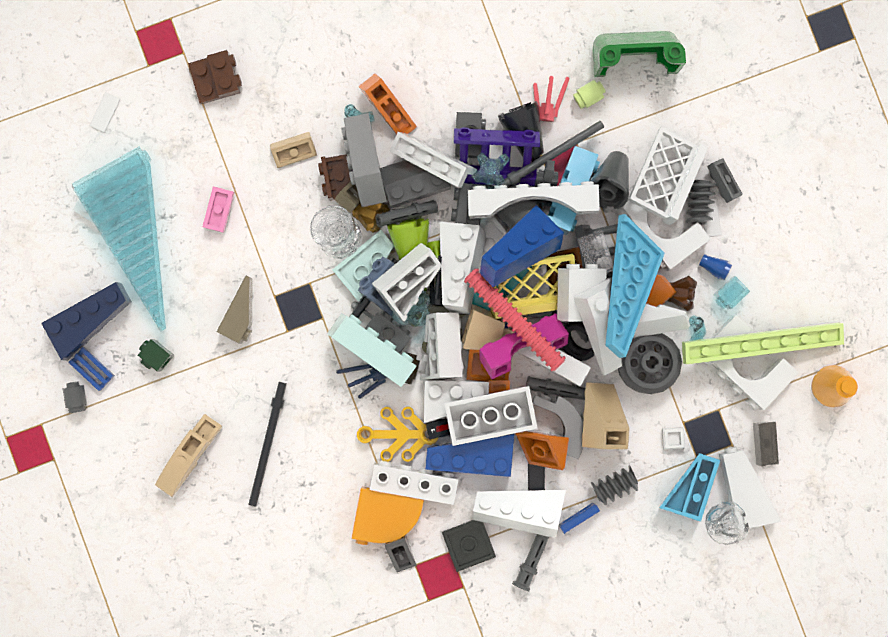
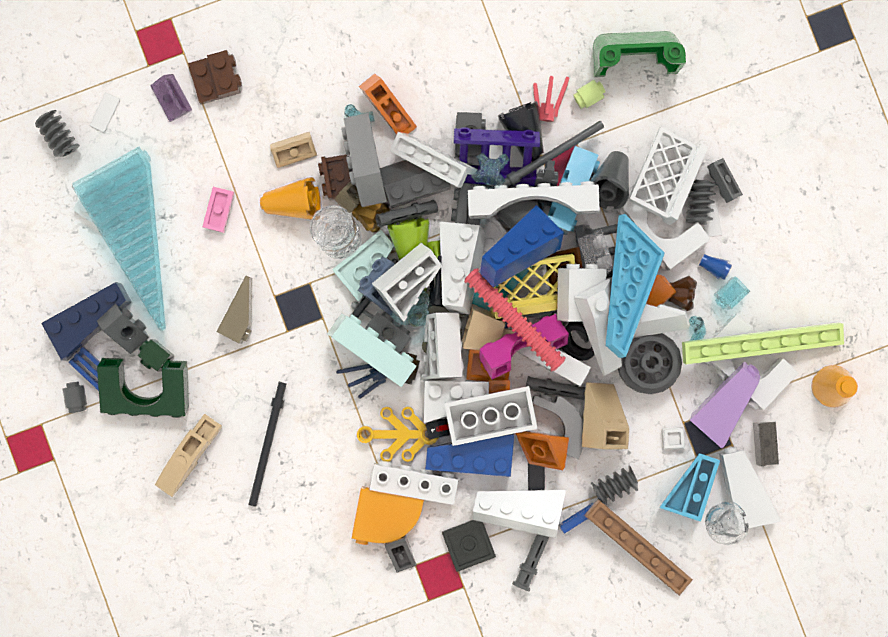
(55, 135): none -> dark grey piece
(119, 399): none -> dark green arch
(128, 338): none -> dark grey brick
(171, 97): none -> clear purple slope
(293, 200): none -> light orange cone
(638, 547): none -> medium nougat tile
(724, 407): none -> lavender slope

